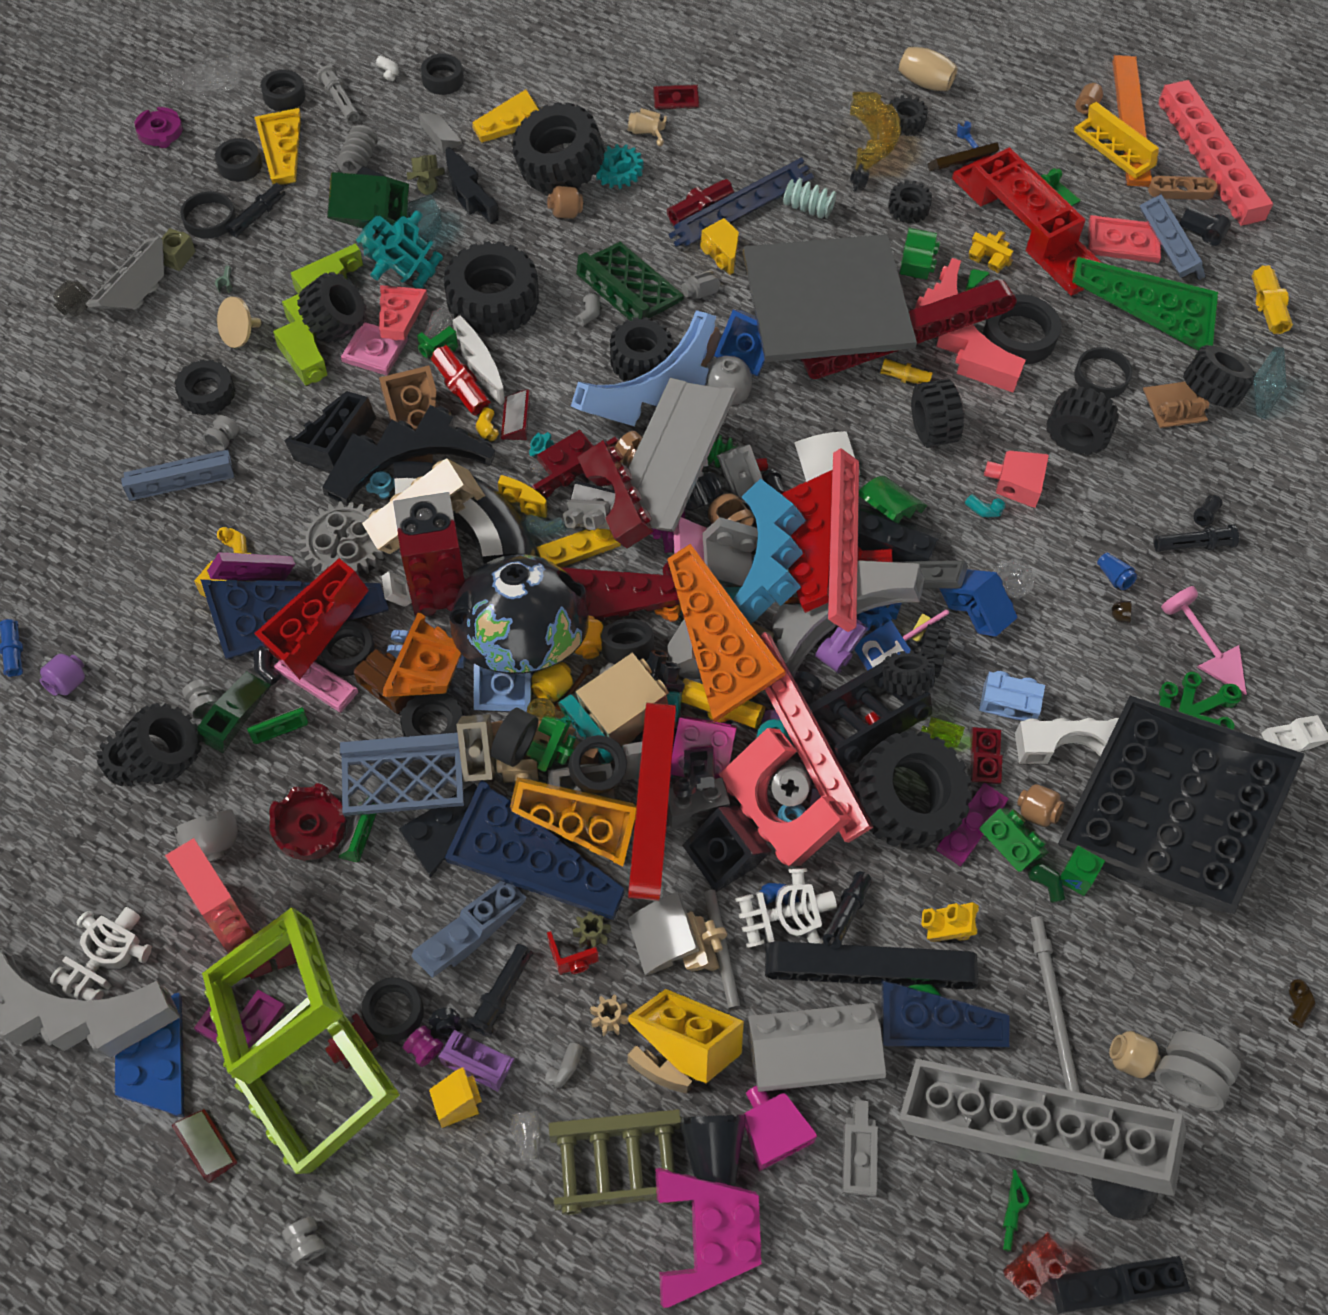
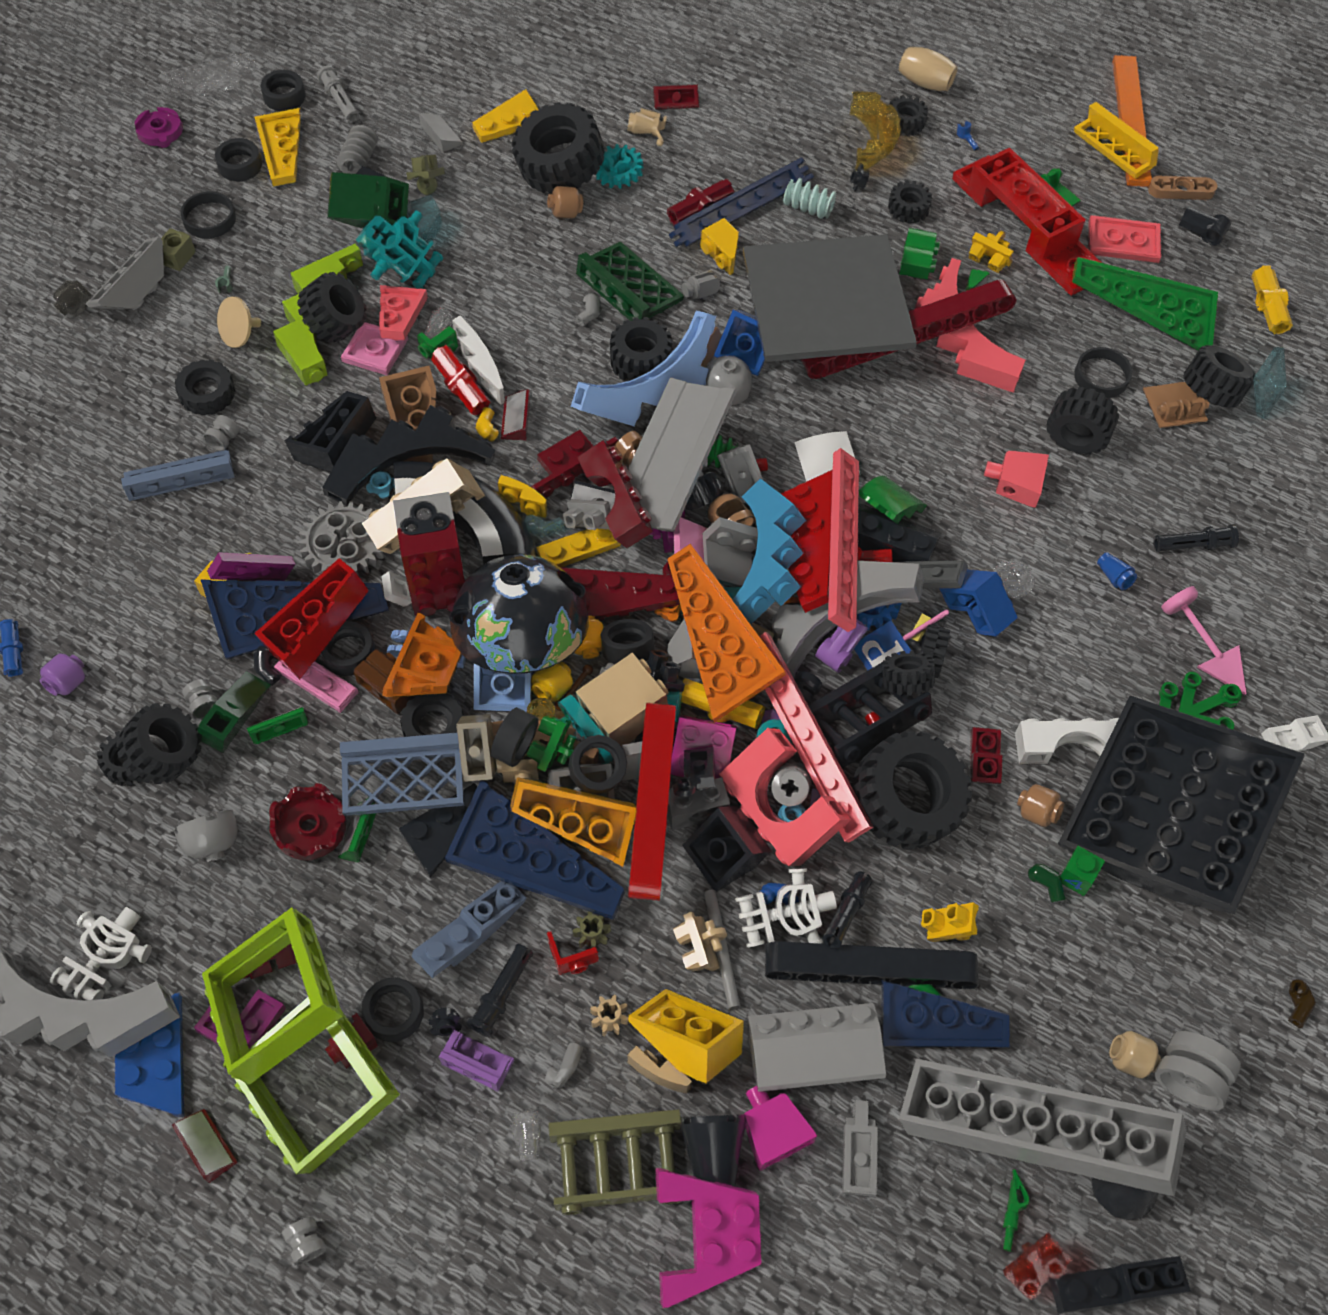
(209, 895): coral arch -> none
(233, 539): yellow arm -> none
(261, 204): black pin -> none
(390, 66): white arm -> none
(423, 1046): magenta wheel -> none
(444, 85): black tyre -> none
(455, 1098): yellow slope -> none
(466, 188): black slope -> none
(487, 265): black tyre -> none
(540, 443): teal plate -> none
(662, 933): light grey slope -> none
(773, 478): black pin -> none
(905, 372): yellow pin -> none
(937, 412): black tyre -> none
(947, 731): clear neon green bracket -> none
(963, 157): dark brown tile -> none
(963, 840): magenta plate -> none
(983, 509): teal arm -> none
(1012, 696): light blue brick -> none
(1013, 839): green bracket -> none
(1040, 312): black tyre -> none
(1043, 949): light grey bar -> none
(1089, 94): medium nougat brick -> none
(1122, 611): dark brown hinge -> none
(1172, 237): sand blue fence -> none
(1205, 514): black pin -> none
(1215, 153): coral brick -> none

